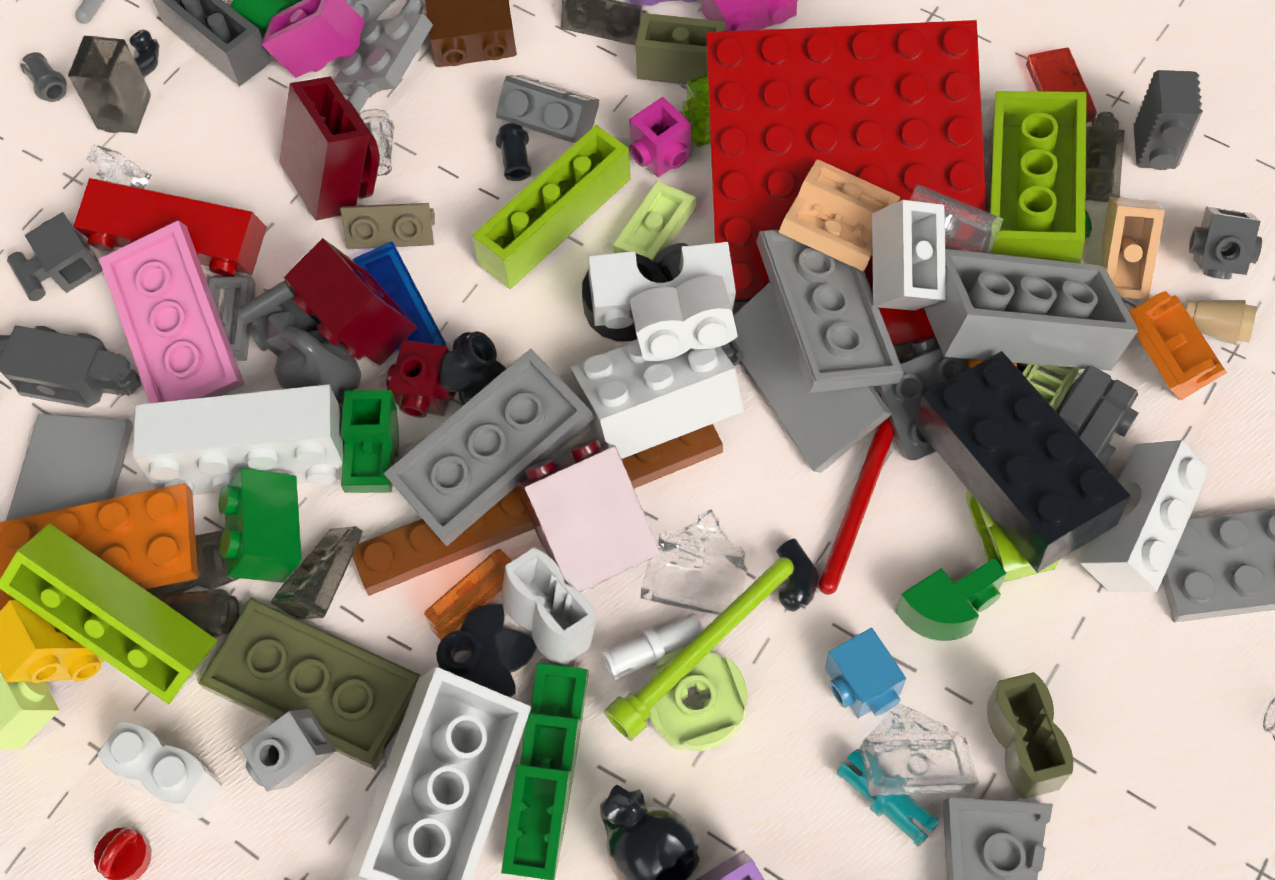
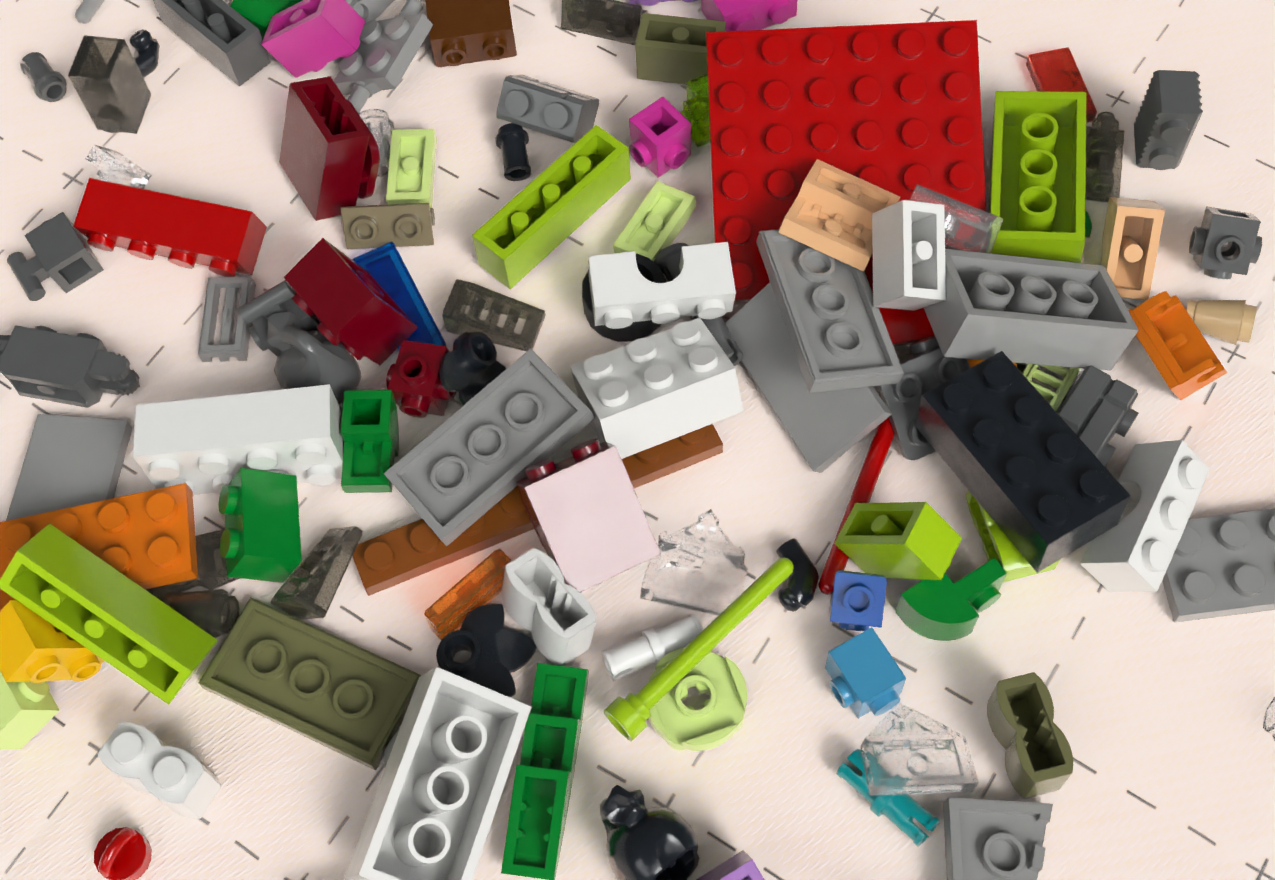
(171, 317): bright pink plate -> none
(287, 750): light grey brick -> none
(411, 166): none -> yellowish green plate
(481, 298): none -> clear smoke slope
(683, 318): white brick -> none
(857, 600): none -> blue bracket
(899, 540): none -> lime brick

